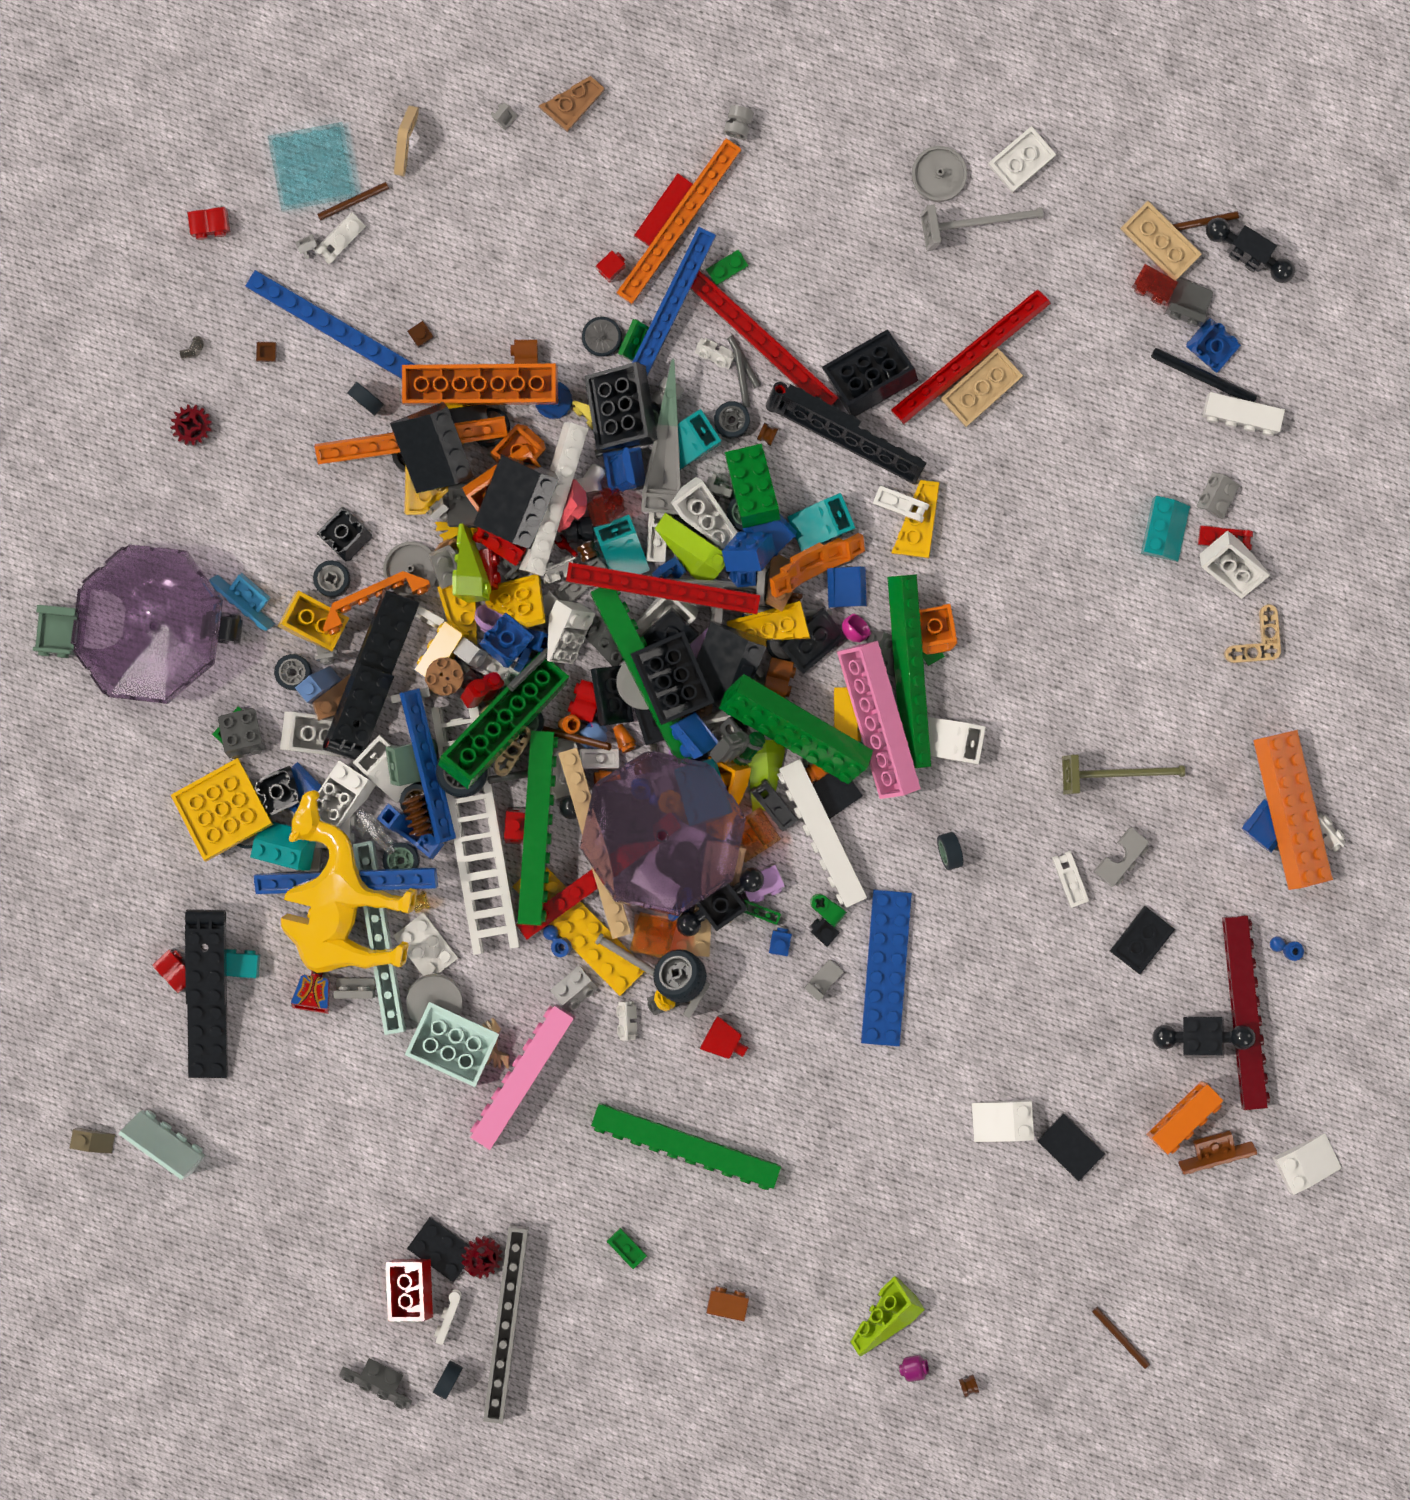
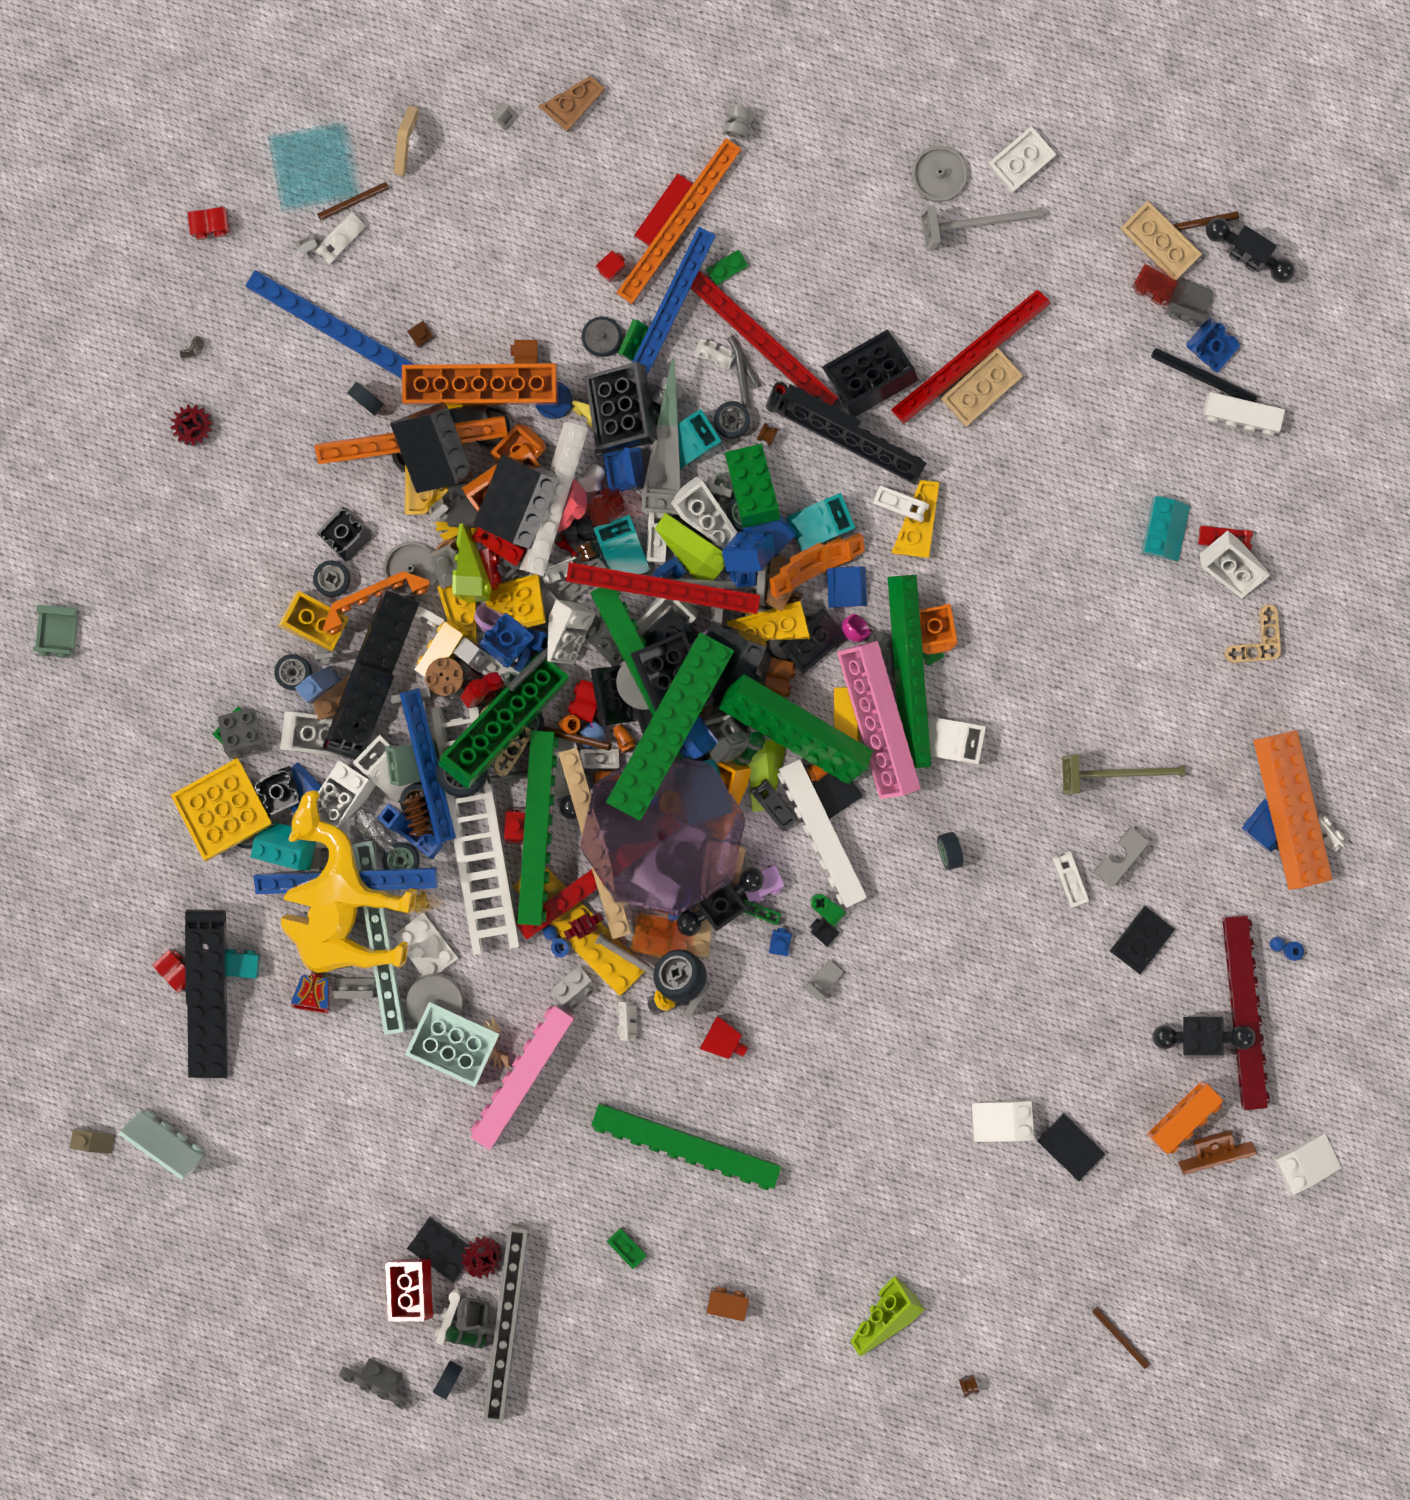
(146, 624): clear purple piece -> none
(230, 629): black brick -> none
(245, 597): dark azure bracket -> none
(266, 351): reddish brown plate -> none
(471, 1323): none -> dark grey piece
(583, 925): none -> dark red gear
(670, 726): none -> green plate
(758, 834): clear orange slope -> none
(886, 968): blue plate -> none
(914, 1368): magenta head -> none
(1218, 495): light grey bracket -> none

